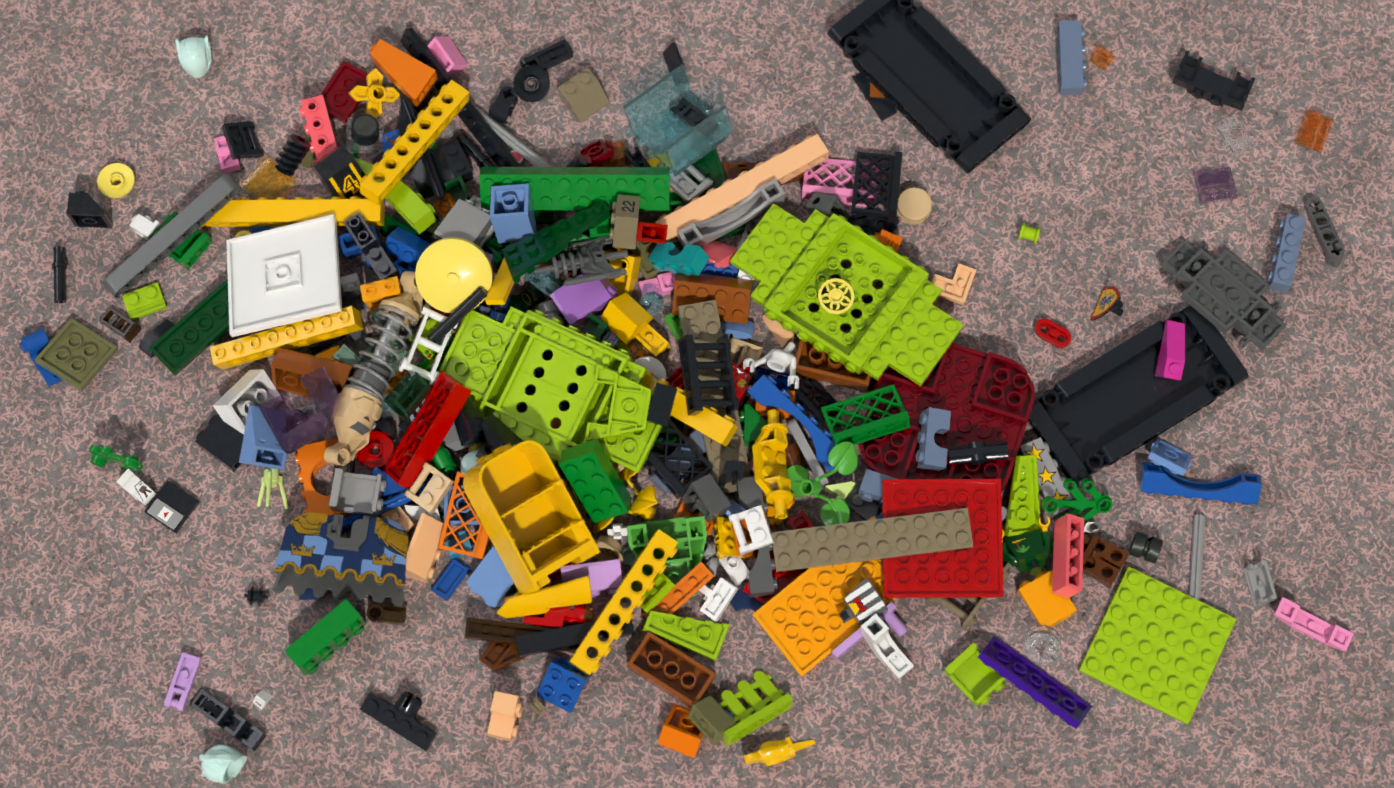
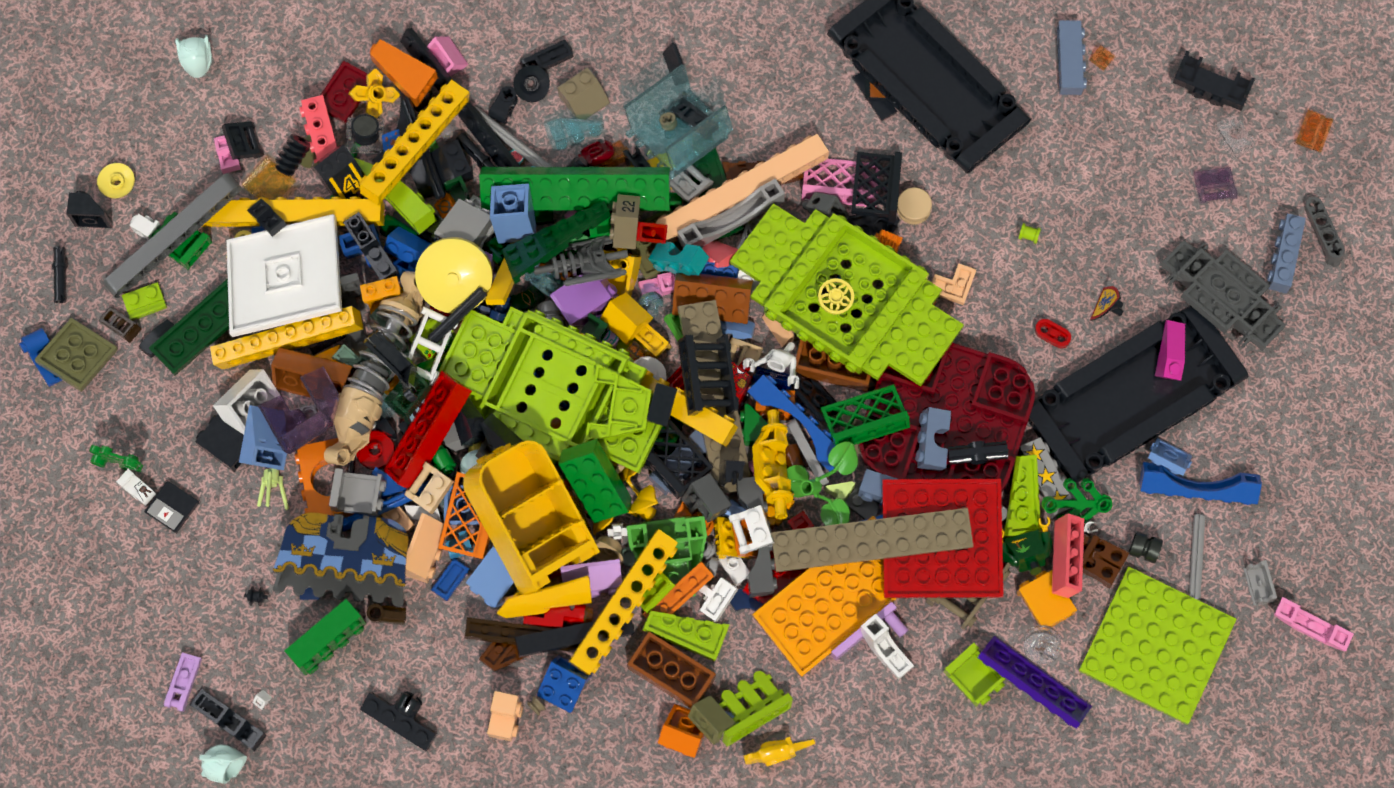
(266, 217): none -> black slope
(395, 360): none -> black hinge
(568, 130): none -> clear light blue slope
(668, 126): none -> dark tan bush
(862, 604): torso -> none

